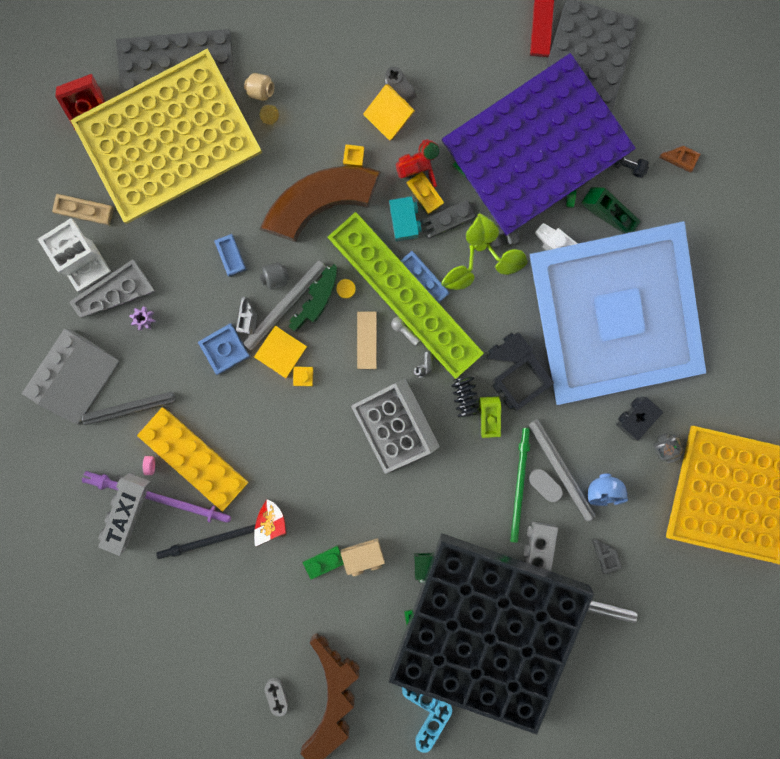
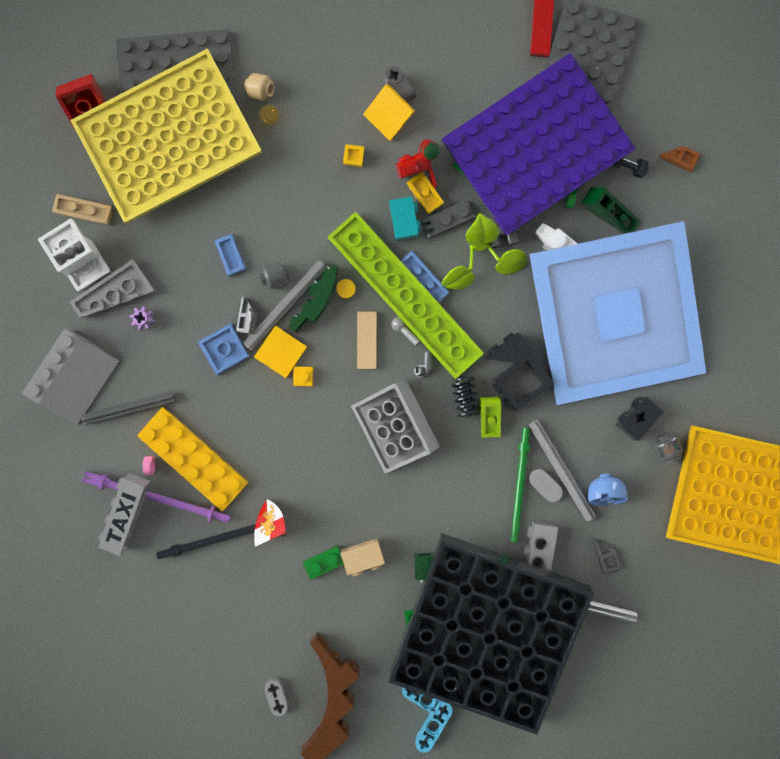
(316, 194): reddish brown brick -> none

